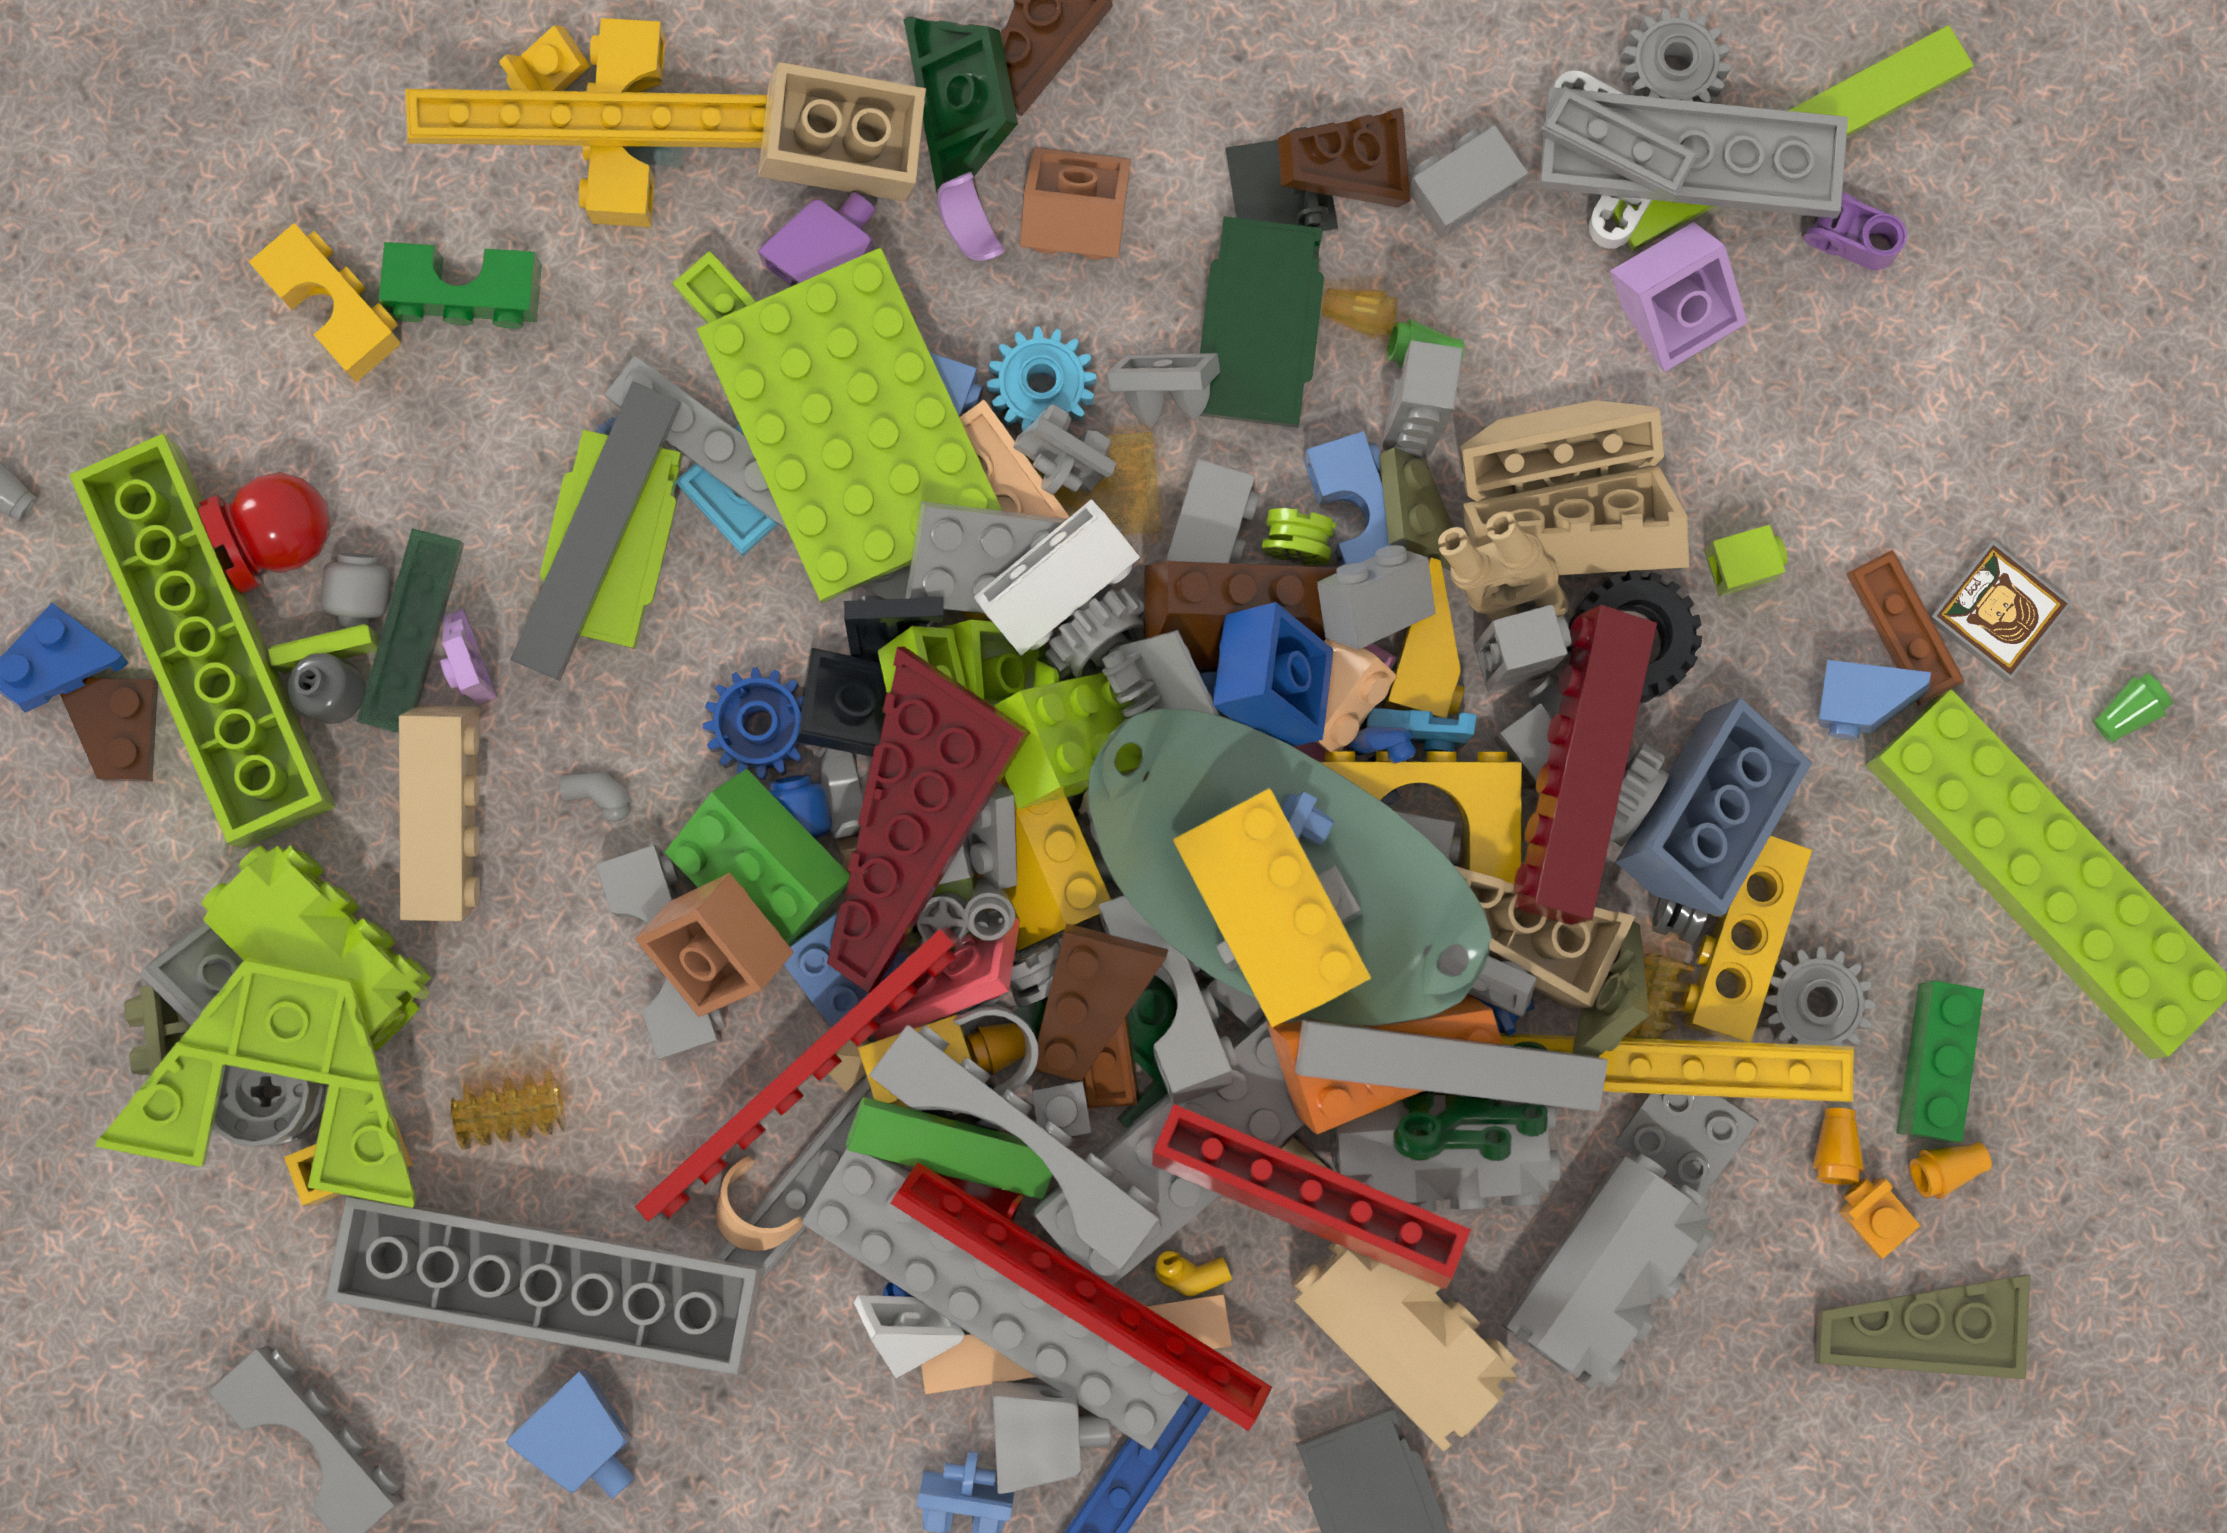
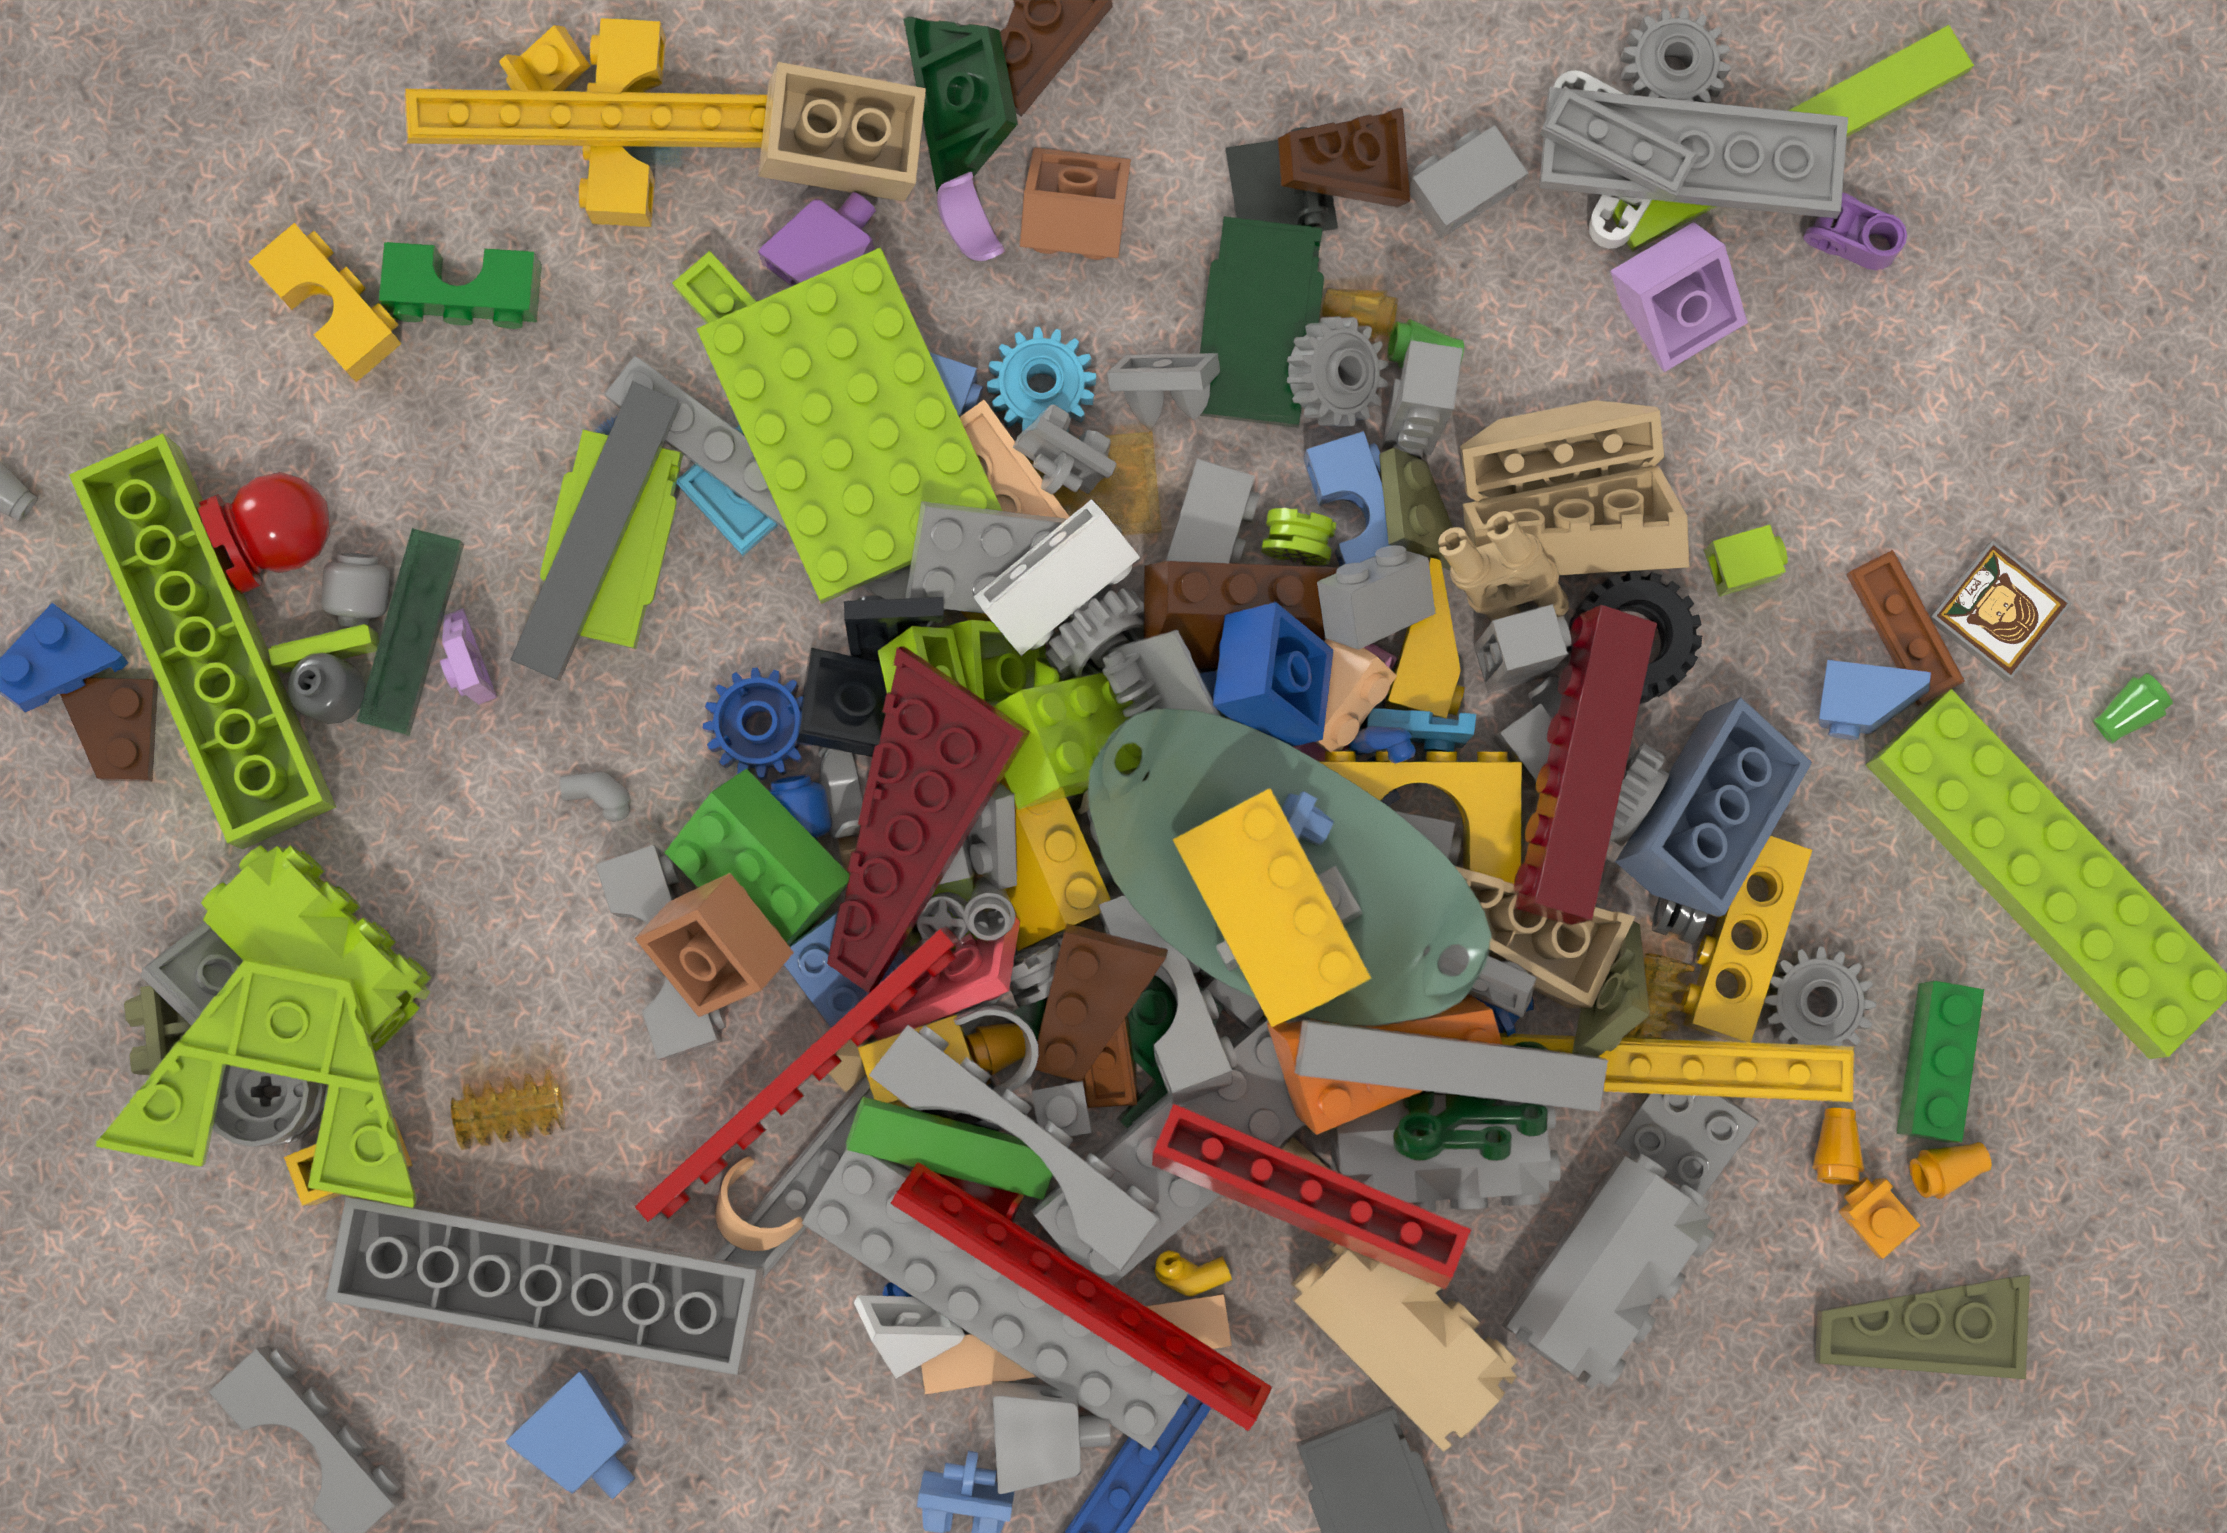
(438, 812): tan wedge -> none
(1336, 371): none -> light grey gear

